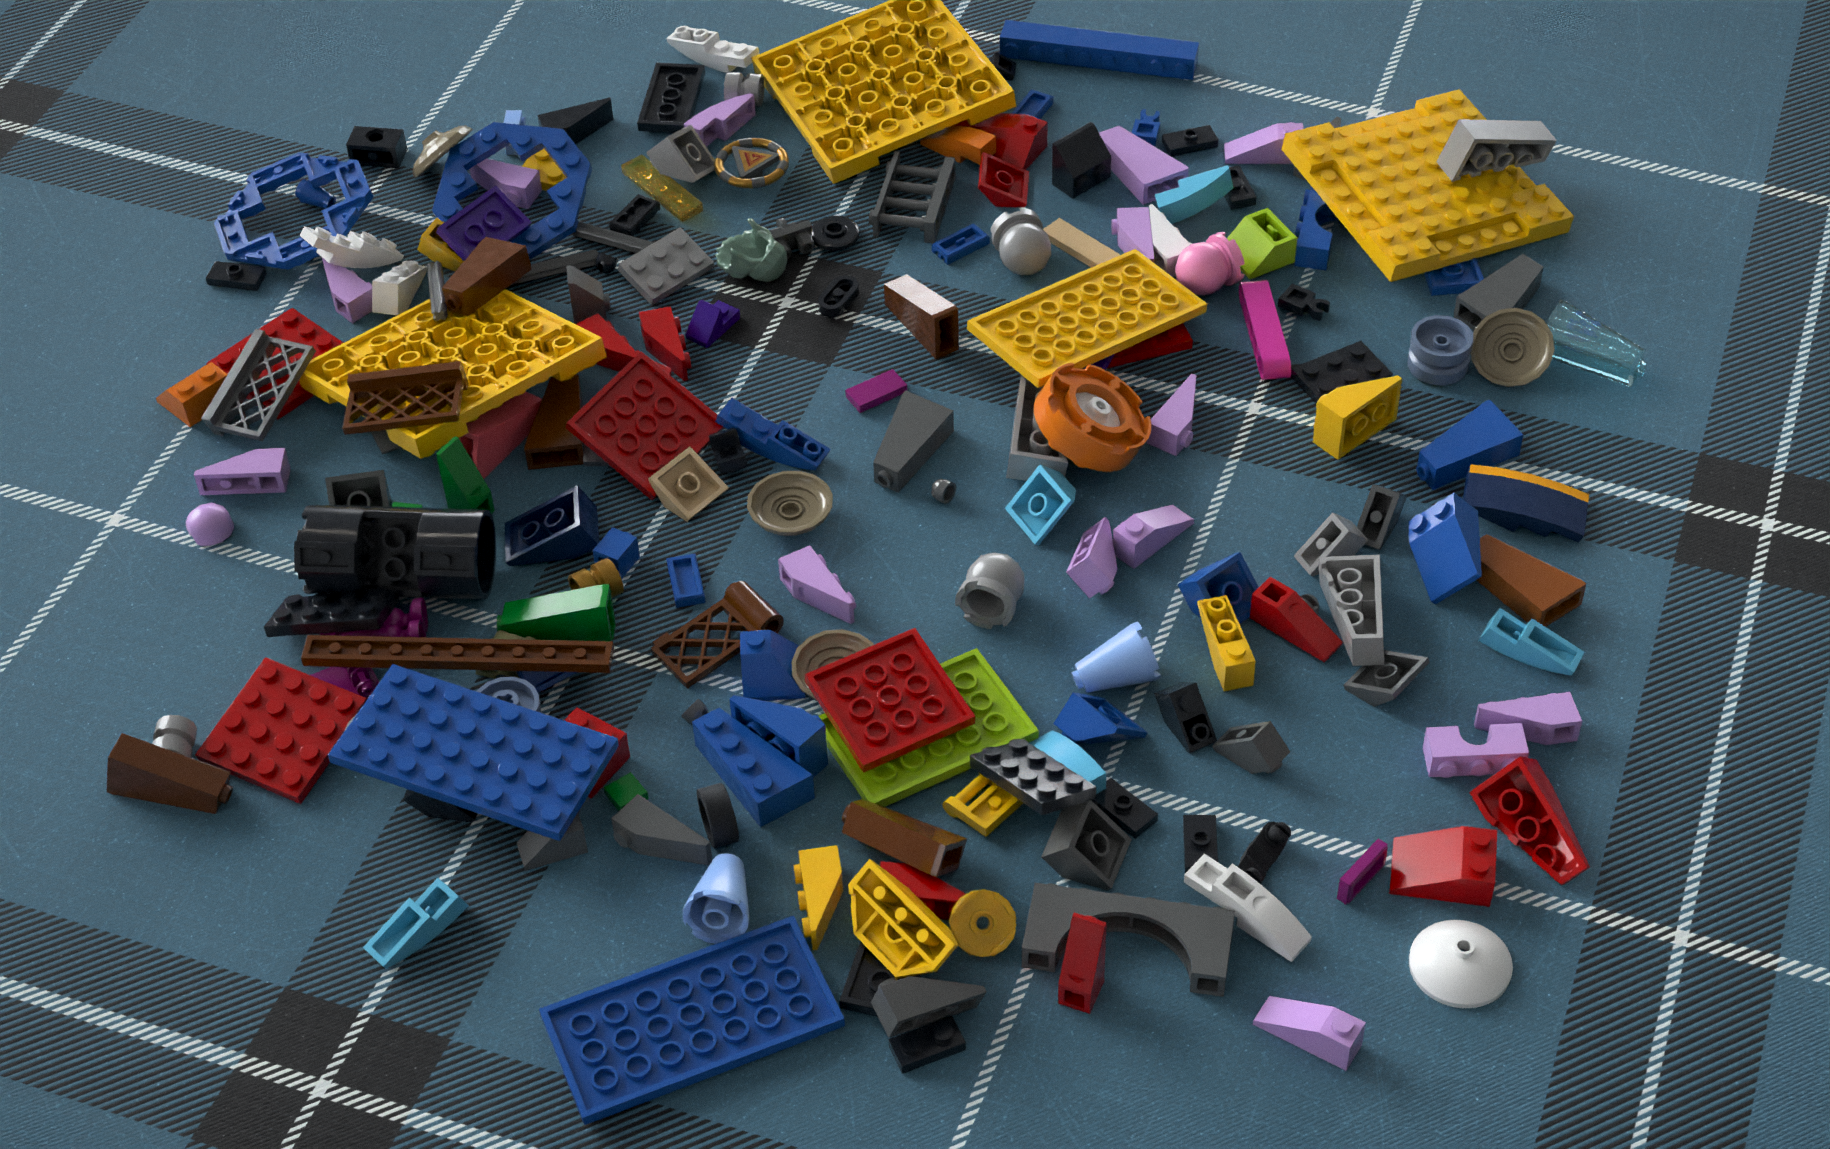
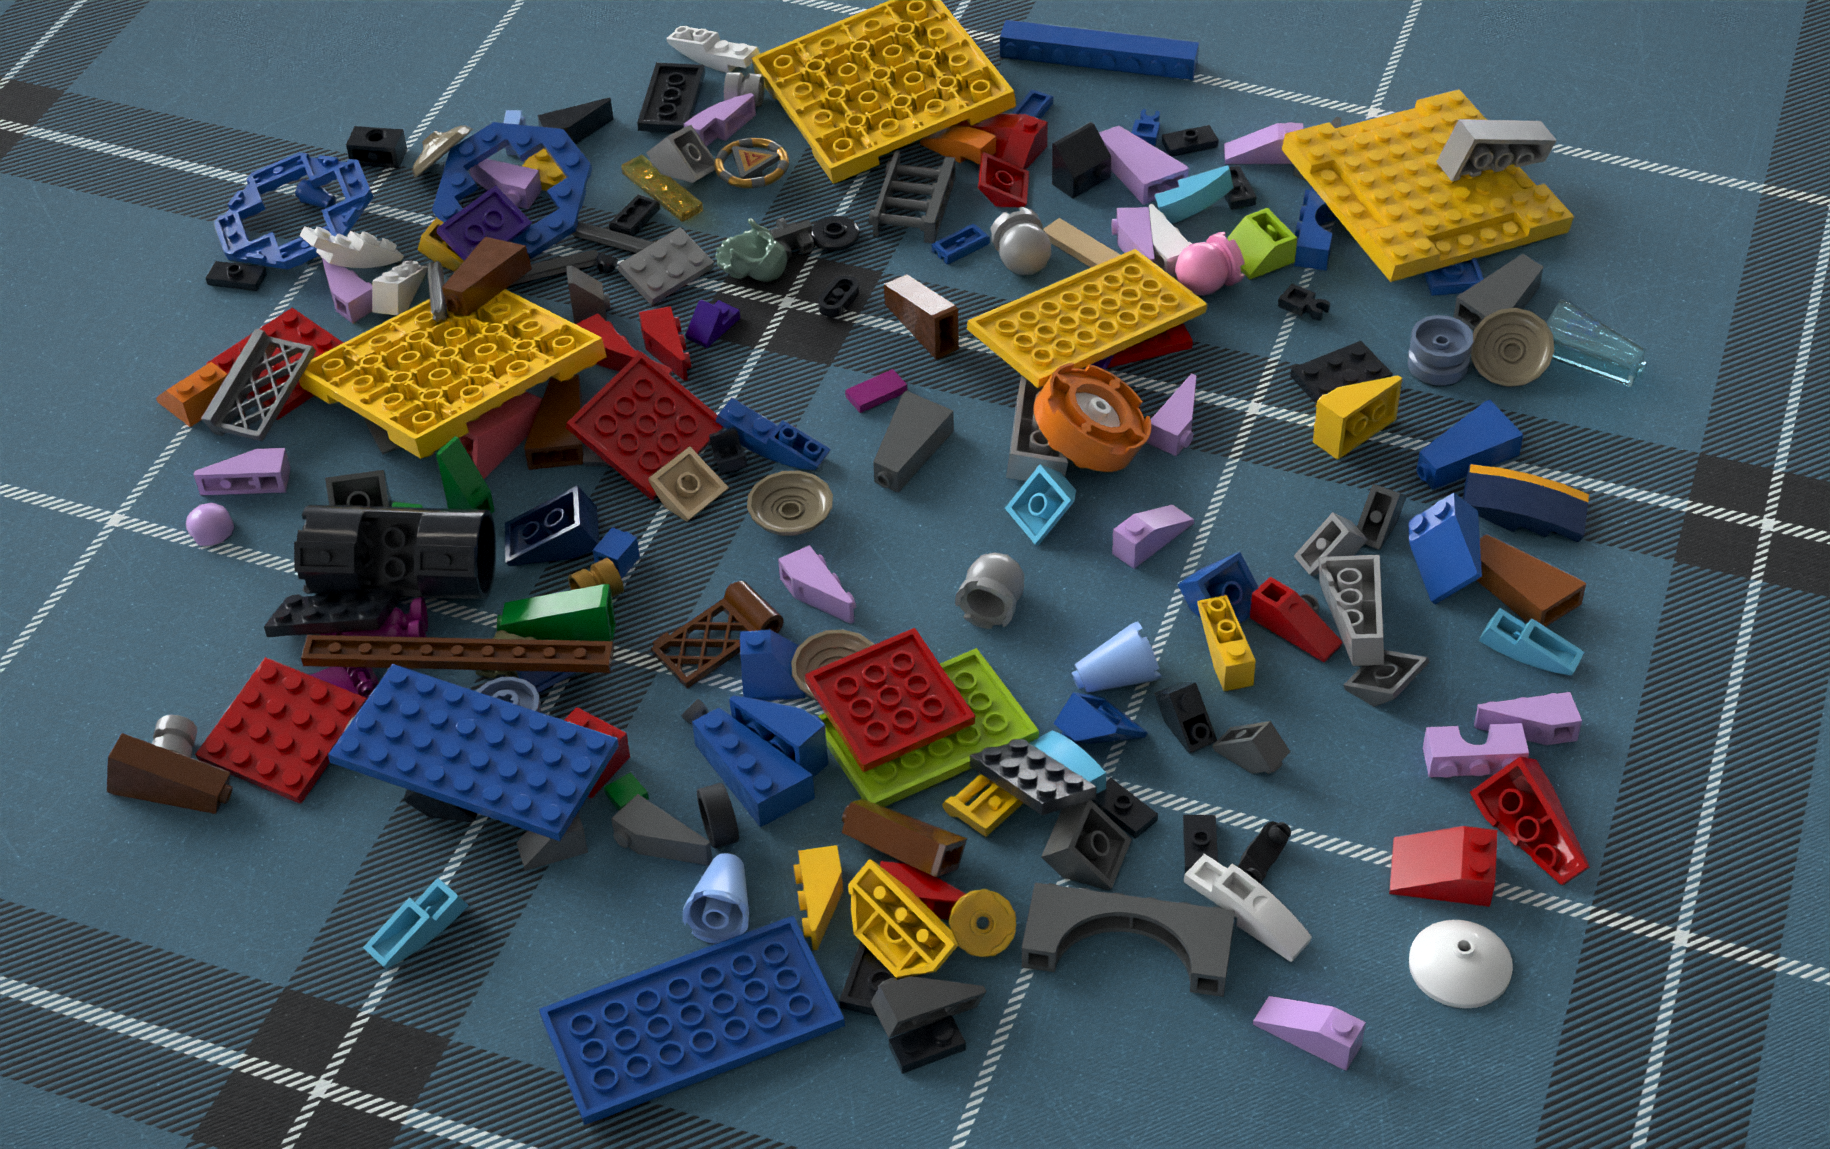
(403, 385): reddish brown fence -> none
(685, 580): blue tile -> none
(943, 490): dark grey hinge -> none
(1004, 65): black slope -> none
(1083, 963): red slope -> none
(1094, 560): lavender slope -> none
(1264, 330): dark pink beam -> none
(1362, 871): magenta tile -> none

